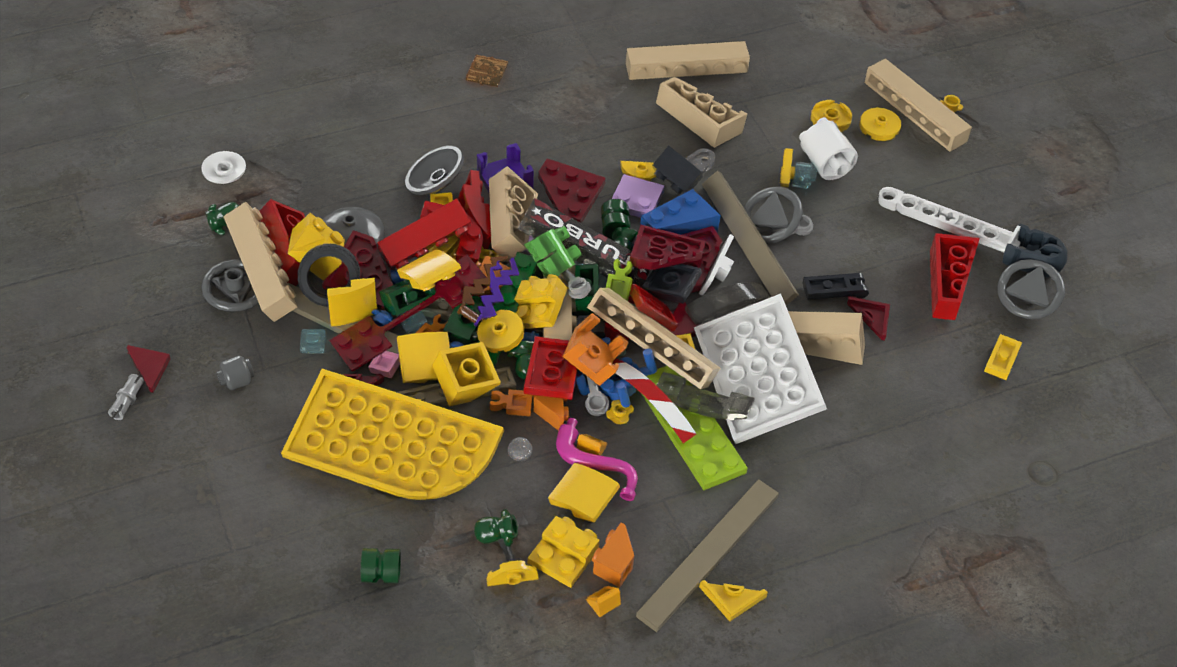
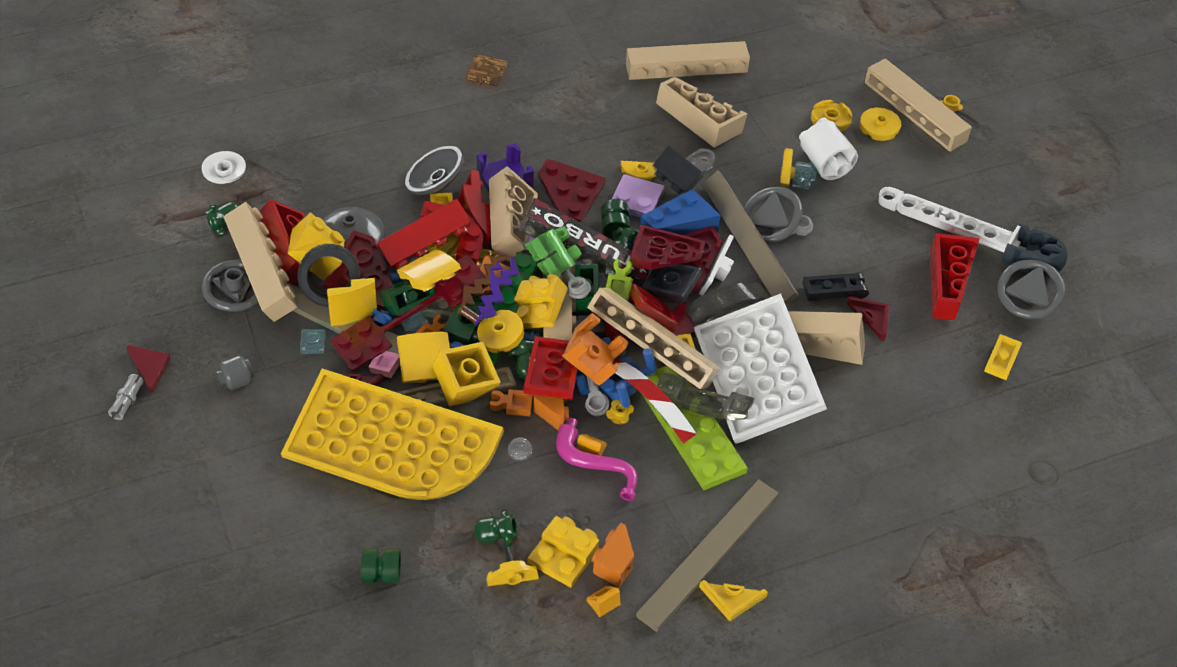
(584, 492): yellow slope -> none

